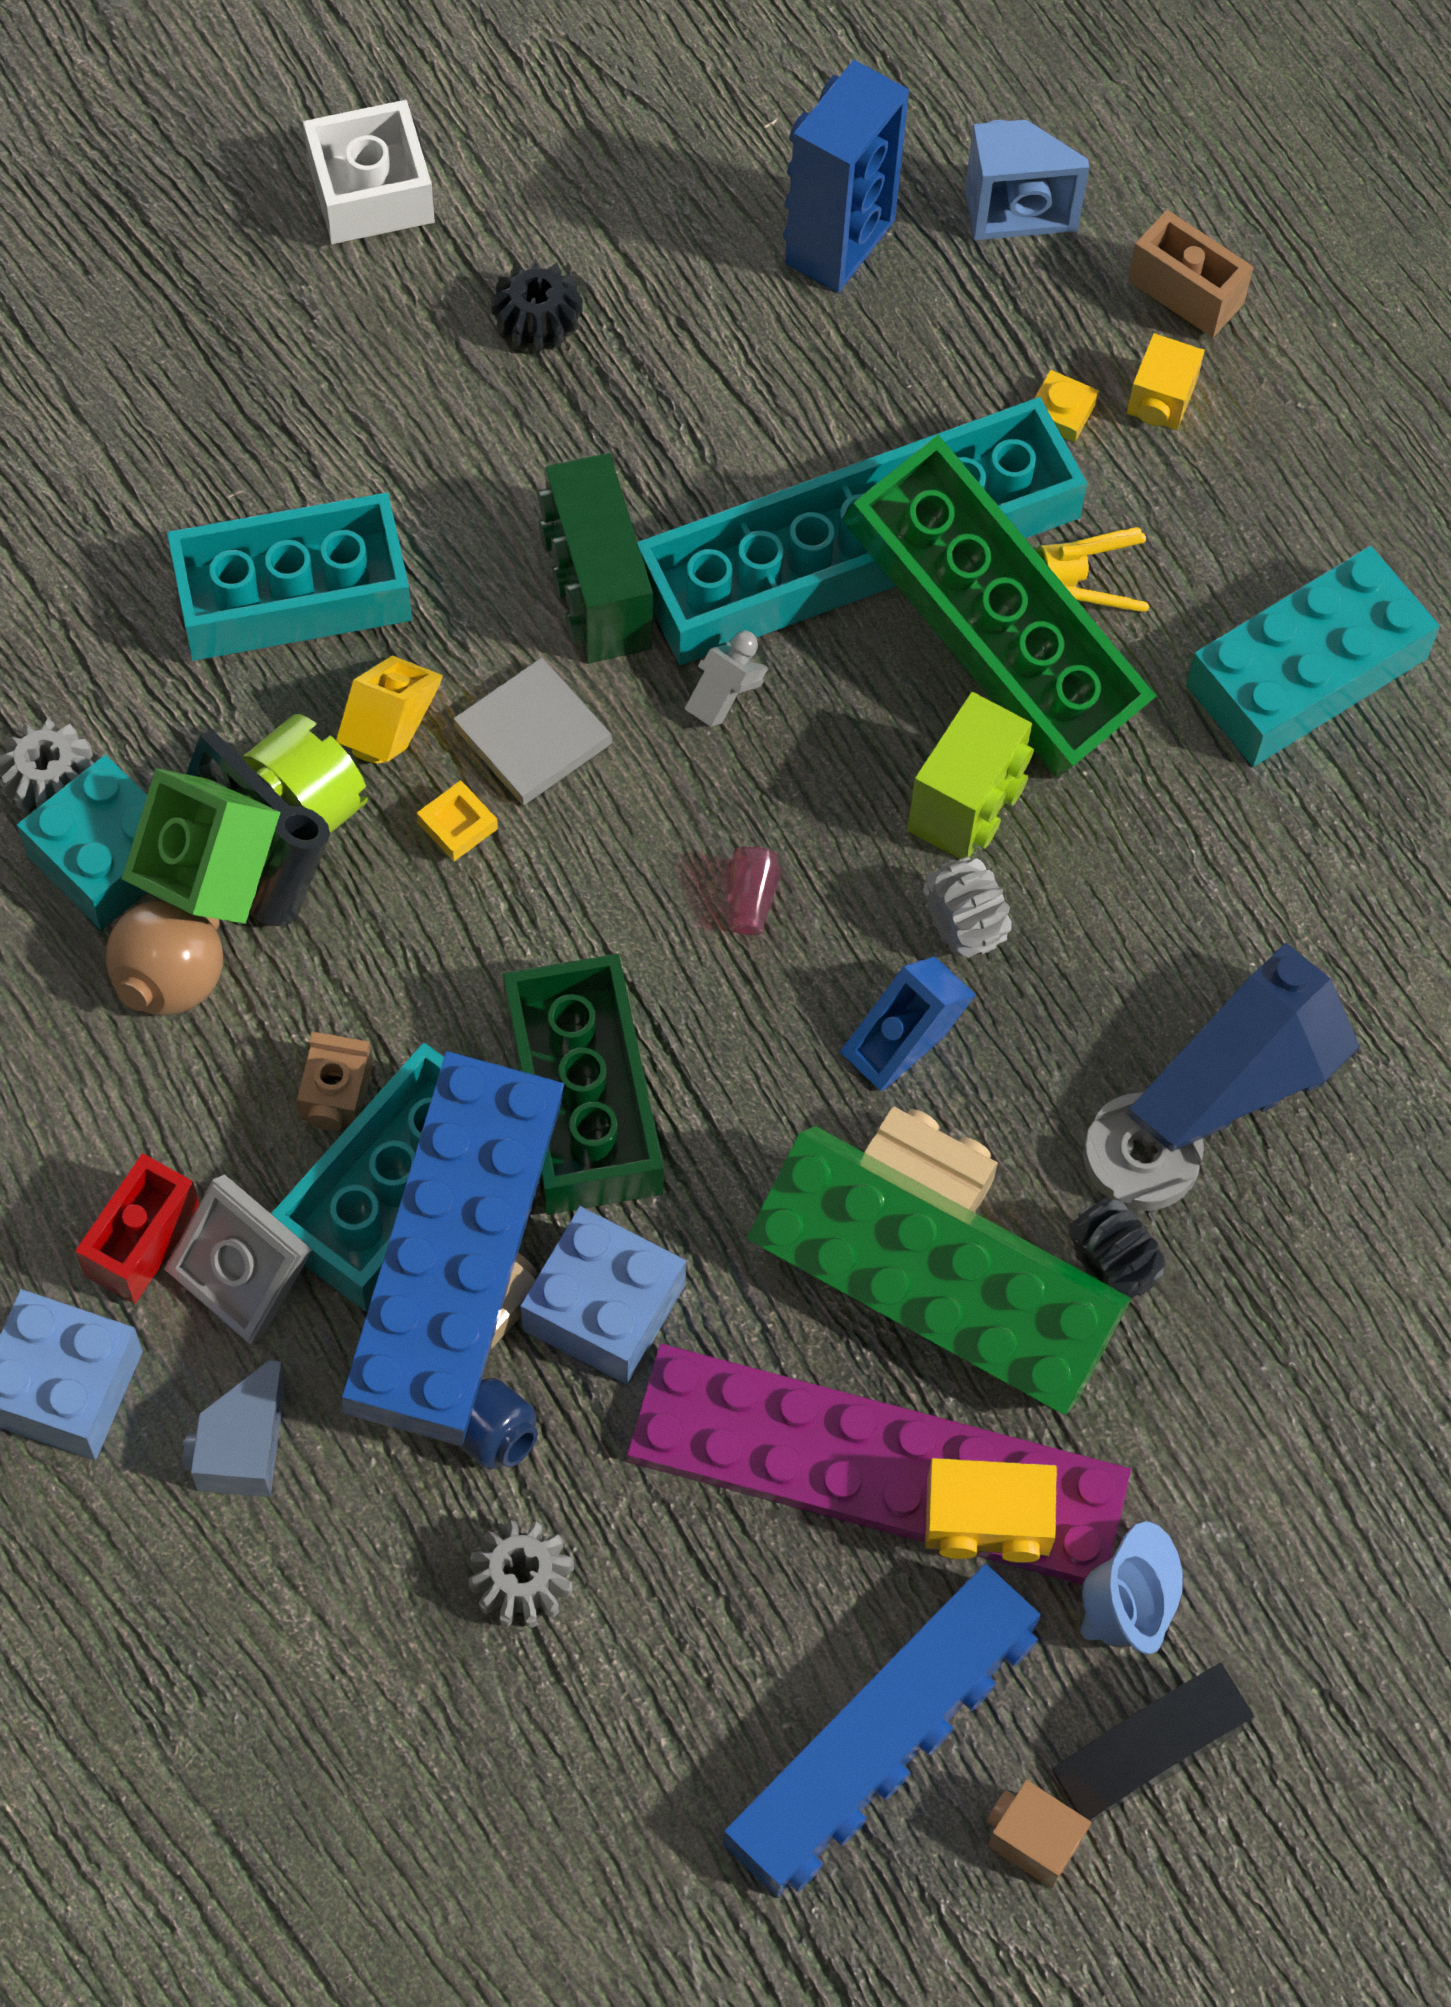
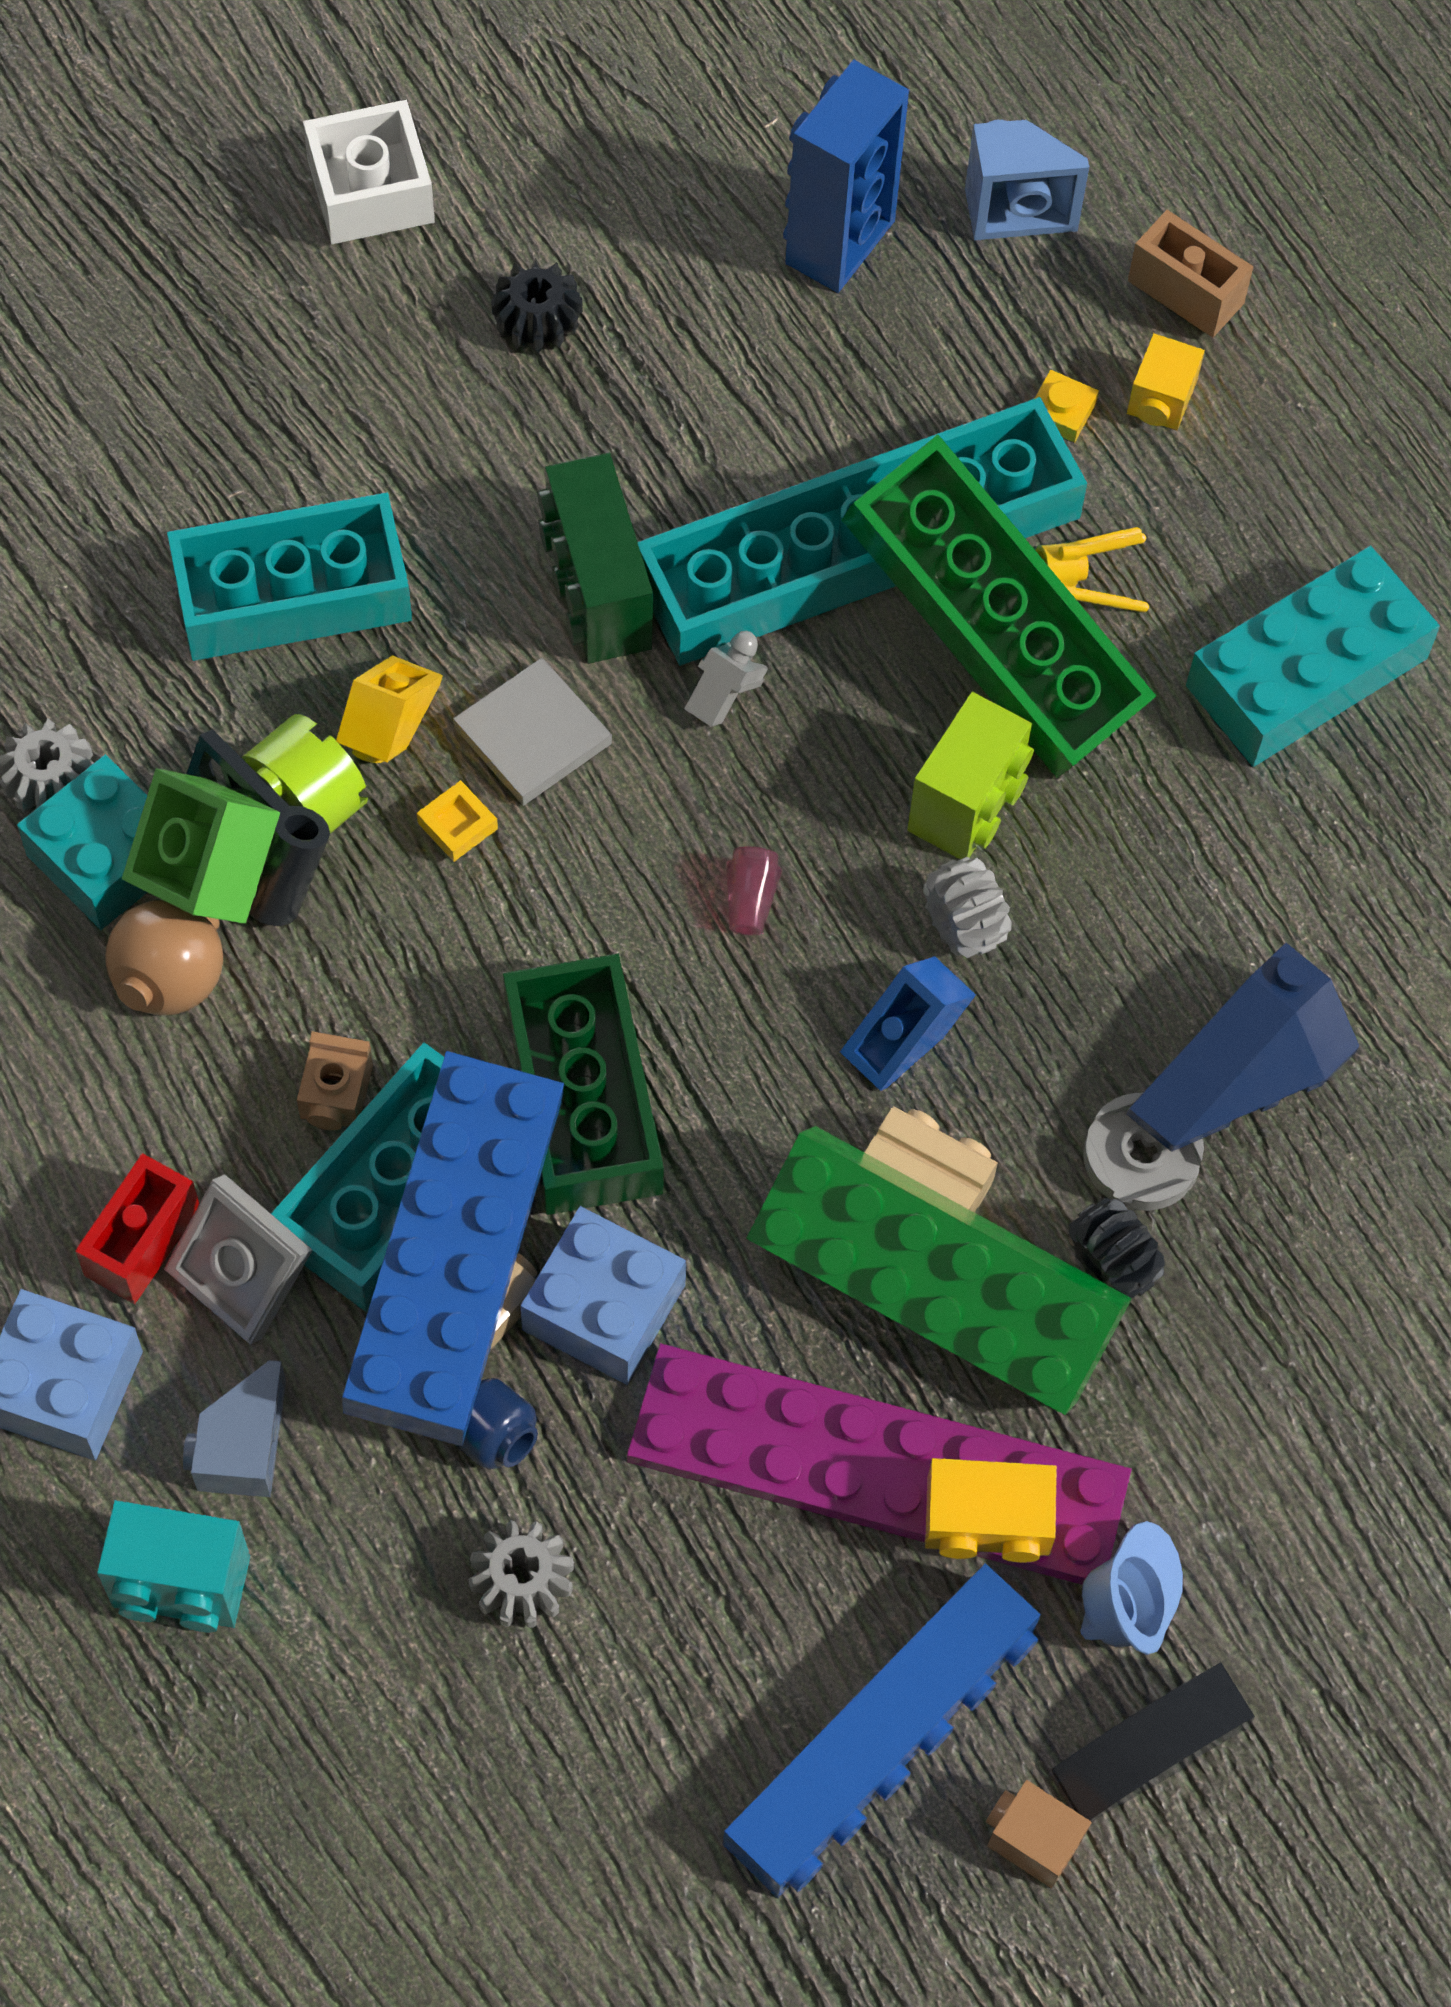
(174, 1566): none -> teal brick

